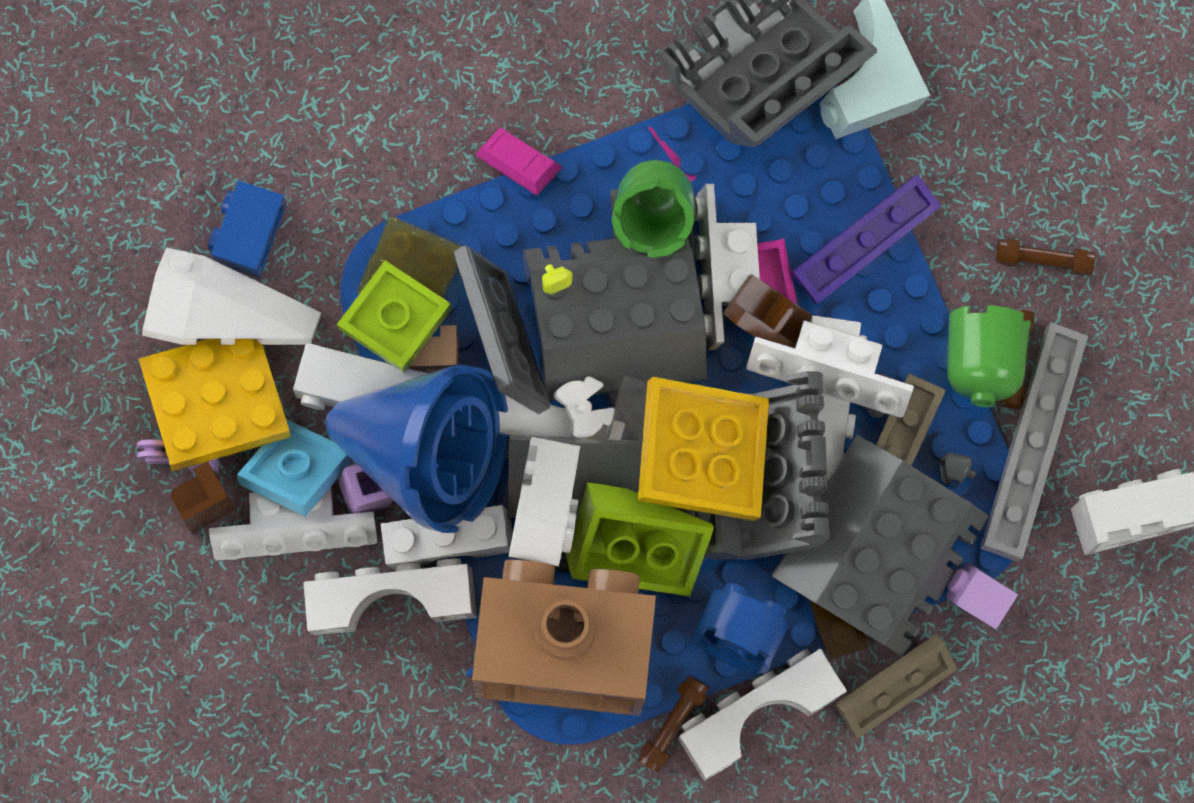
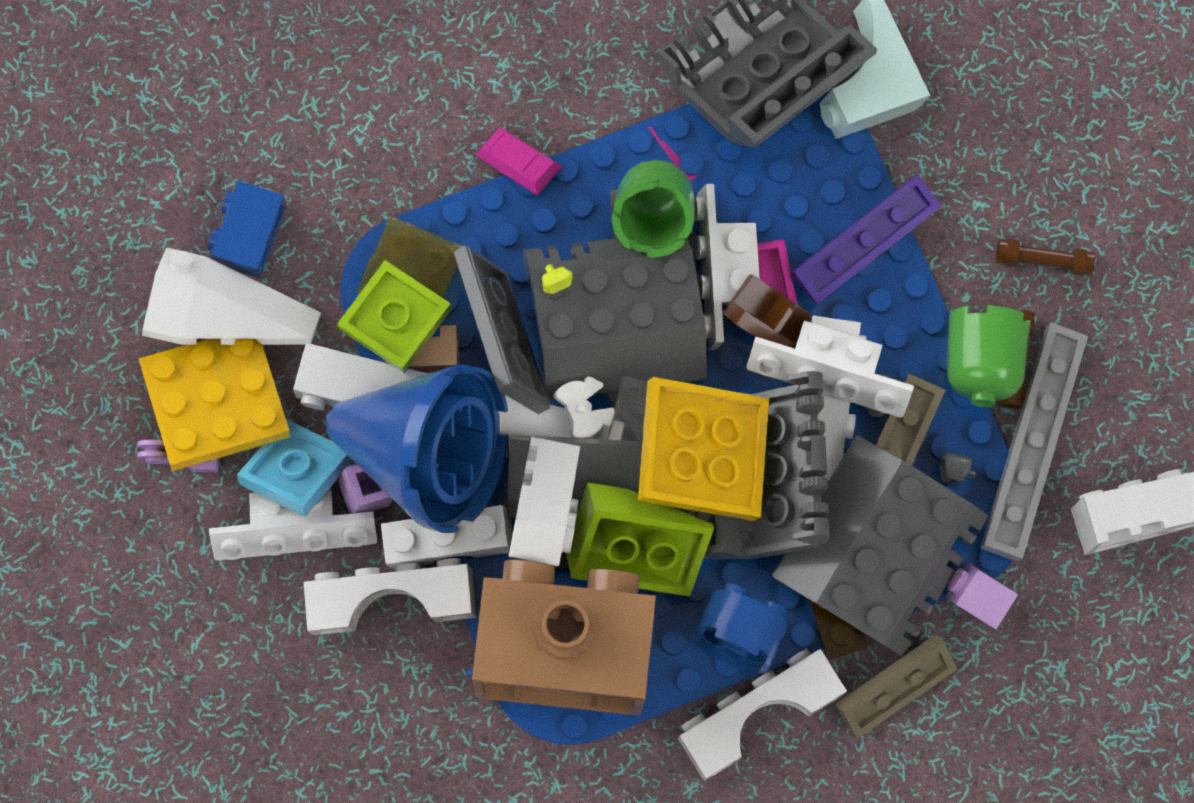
(201, 499): reddish brown panel -> none
(654, 754): reddish brown bar -> none

